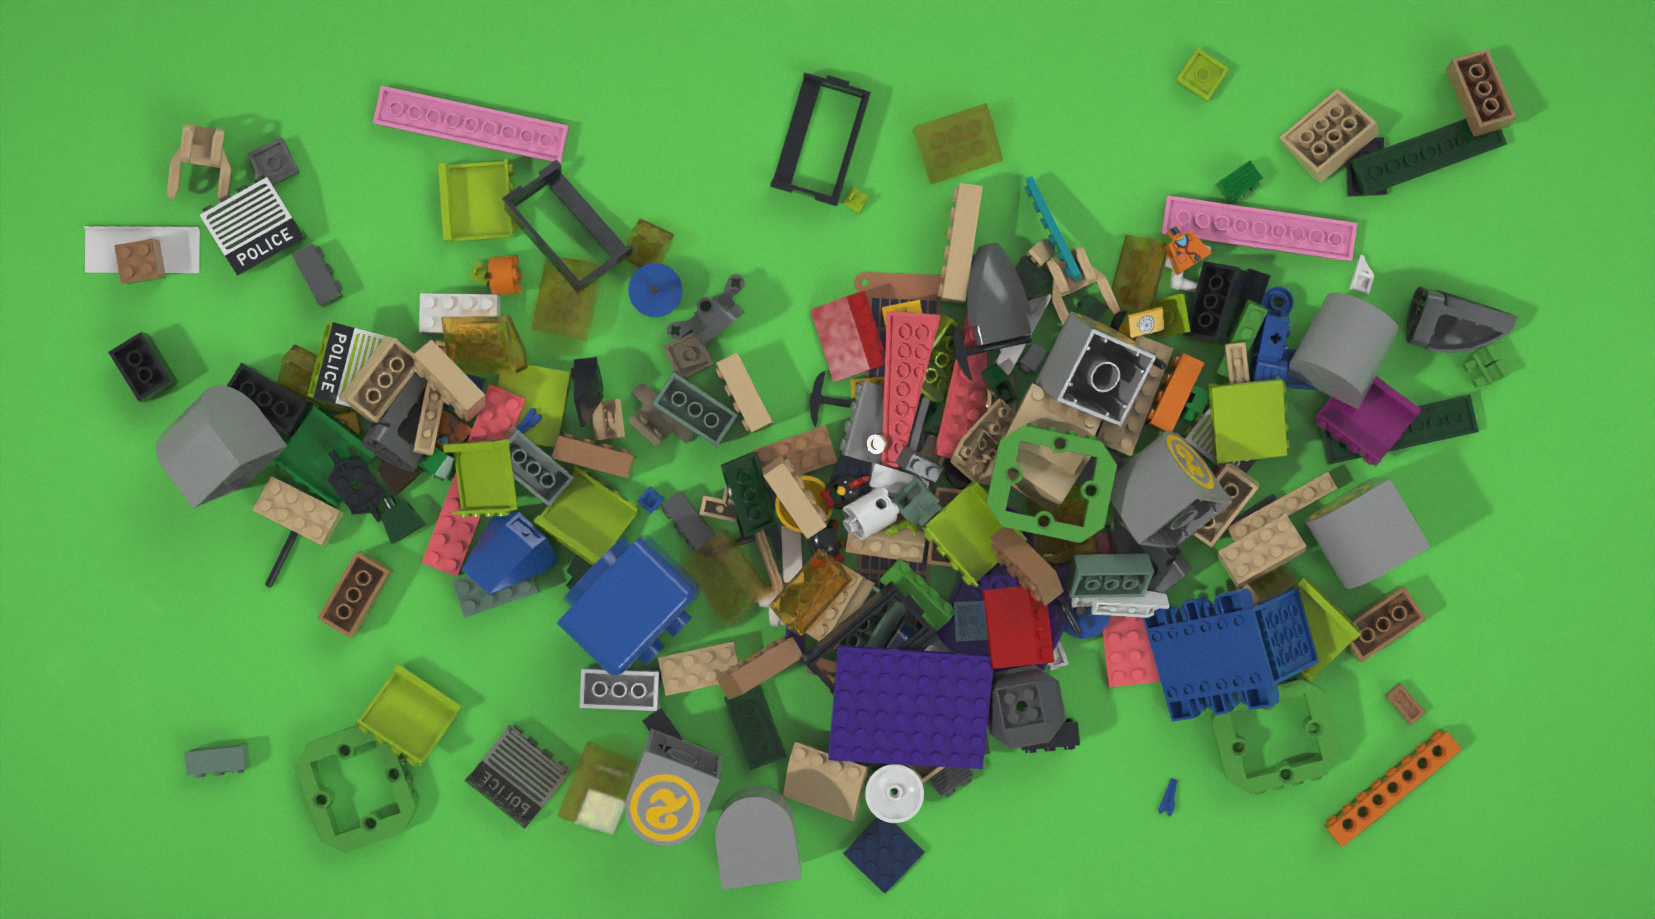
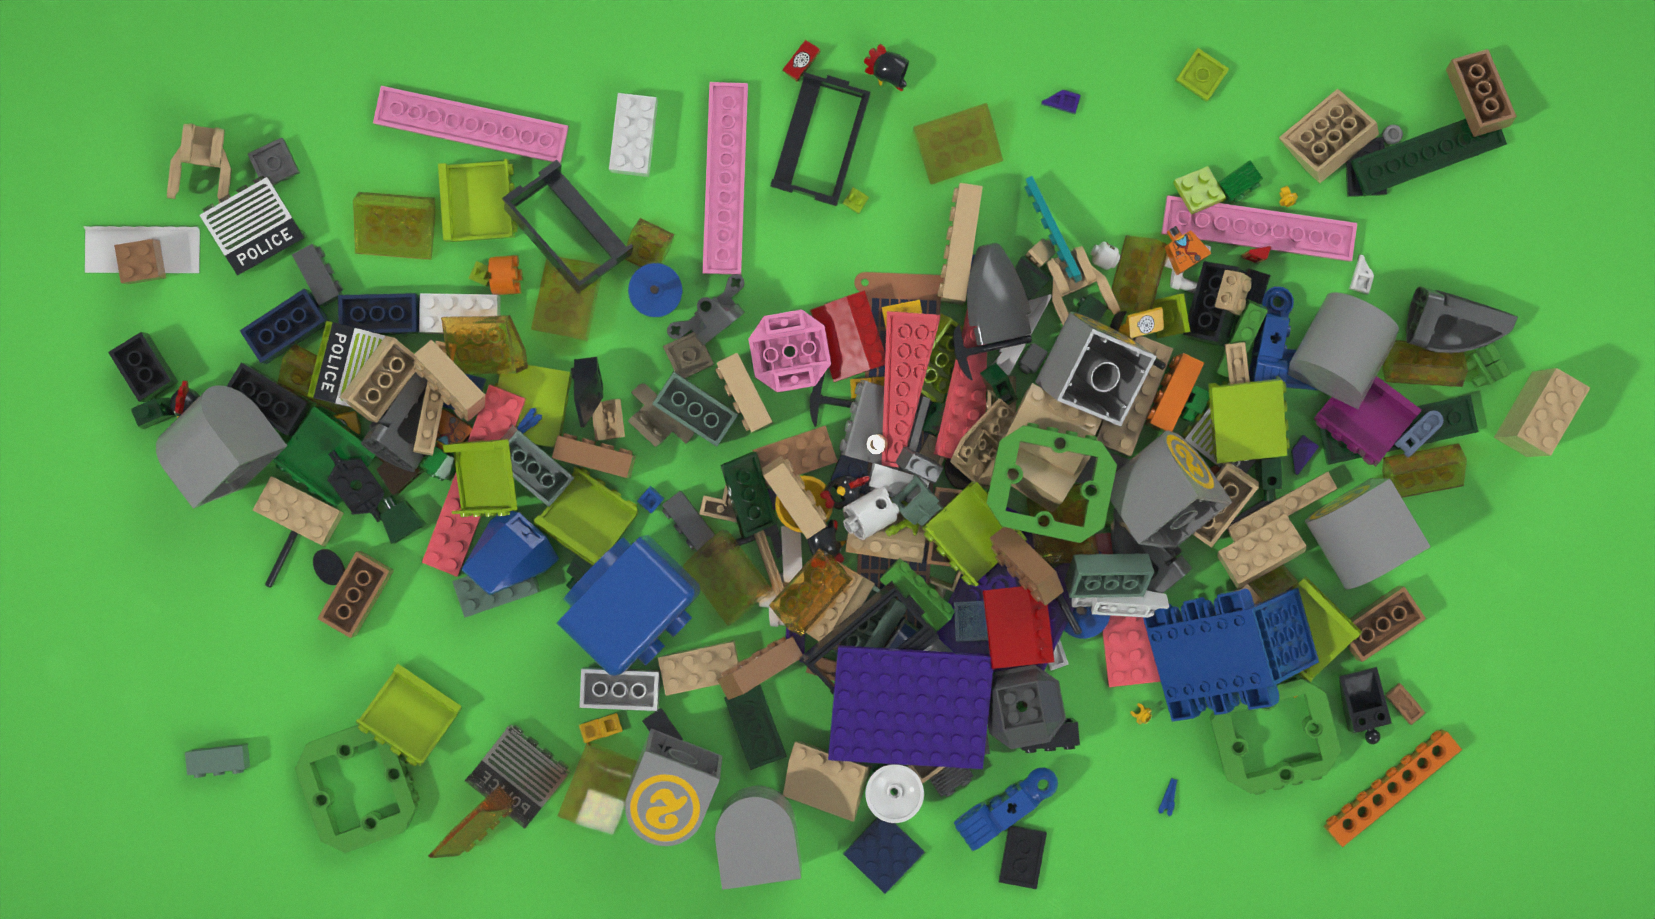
(152, 413): none -> dark green torso
(183, 398): none -> piece
(284, 326): none -> dark blue brick
(328, 566): none -> black piece
(381, 312): none -> dark blue brick
(394, 225): none -> clear yellow slope
(475, 824): none -> slope
(600, 728): none -> yellow slope
(633, 135): none -> white brick
(725, 178): none -> bright pink plate
(786, 330): none -> bright pink piece
(801, 60): none -> red slope
(887, 66): none -> black piece
(941, 586): none -> tan bracket
(985, 822): none -> blue brick
(1022, 857): none -> black tile
(1063, 101): none -> dark purple tile
(1105, 255): none -> white head
(1144, 716): none -> yellow plate
(1199, 190): none -> lime plate
(1233, 292): none -> tan bracket
(1257, 255): none -> red slope
(1269, 468): none -> dark green torso
(1287, 198): none -> yellow plate
(1302, 453): none -> dark purple tile
(1364, 699): none -> black slope
(1392, 134): none -> light grey tile
(1420, 432): none -> sand blue plate
(1421, 366): none -> clear yellow slope
(1426, 470): none -> clear yellow slope
(1542, 412): none -> tan brick

